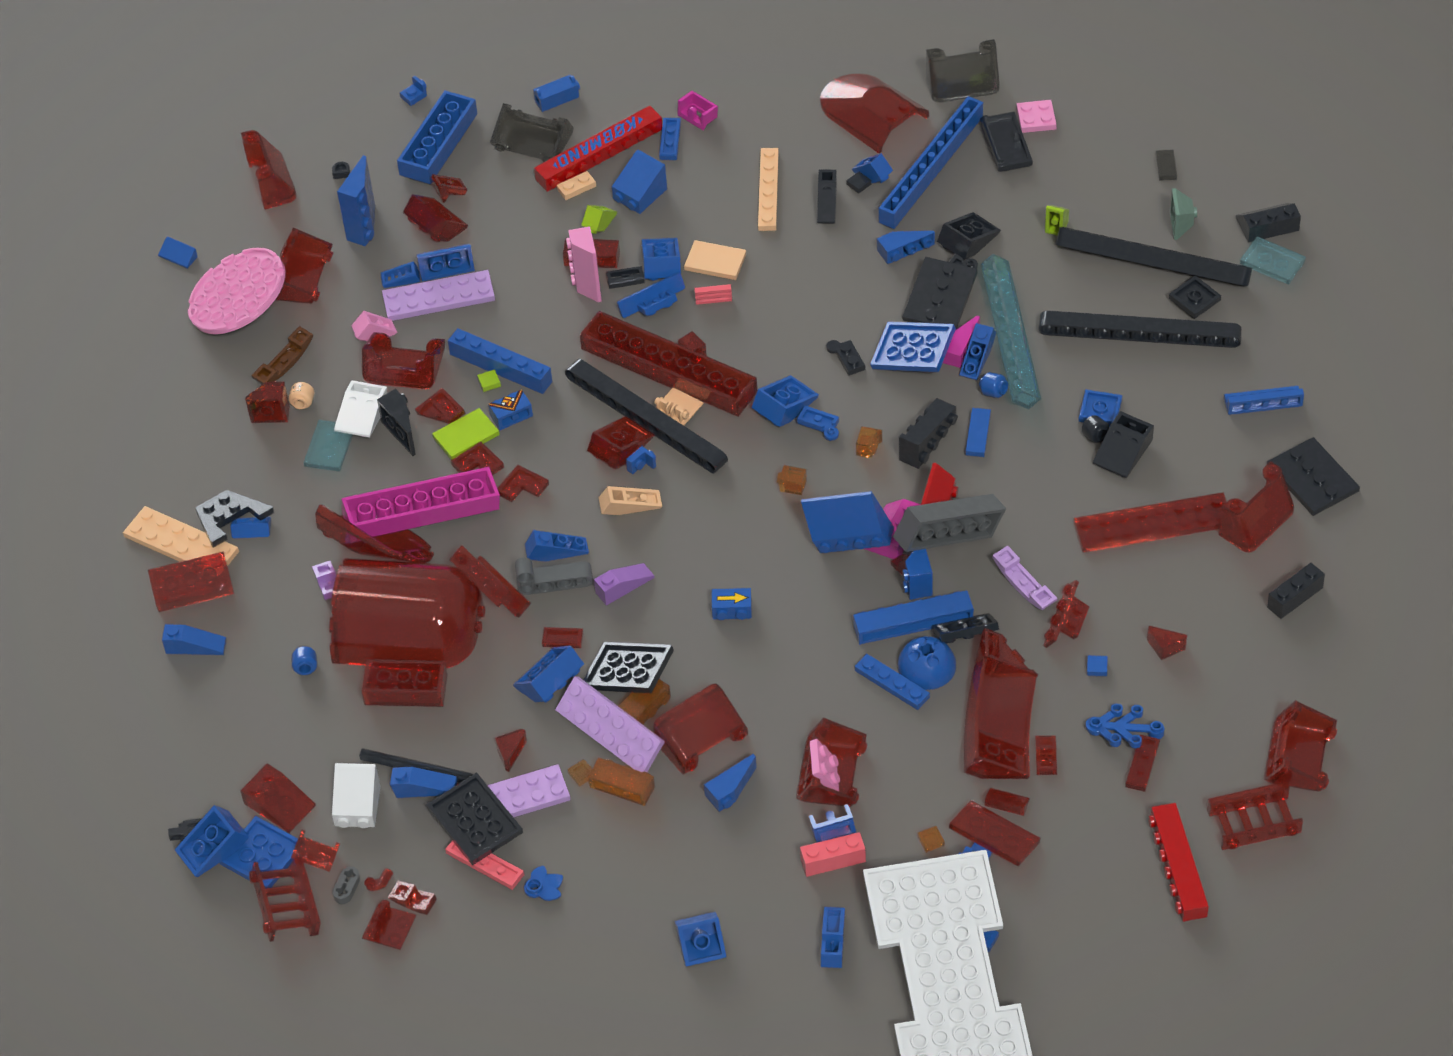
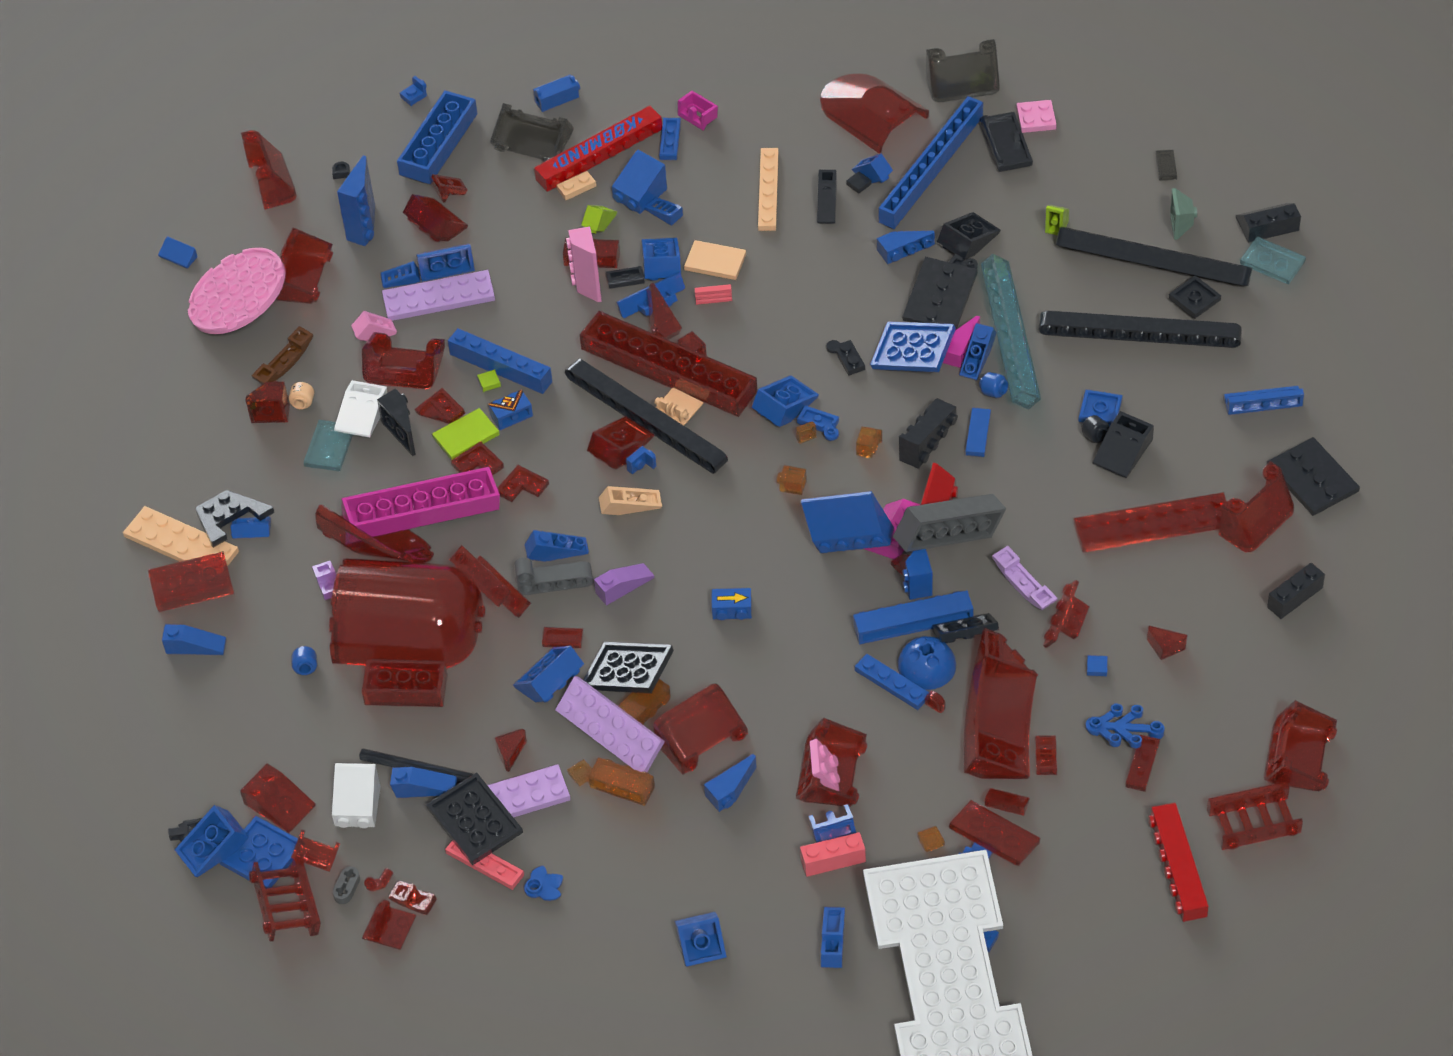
(661, 317): none -> clear red slope
(670, 218): none -> blue slope
(806, 432): none -> clear orange tile
(935, 701): none -> clear red tile

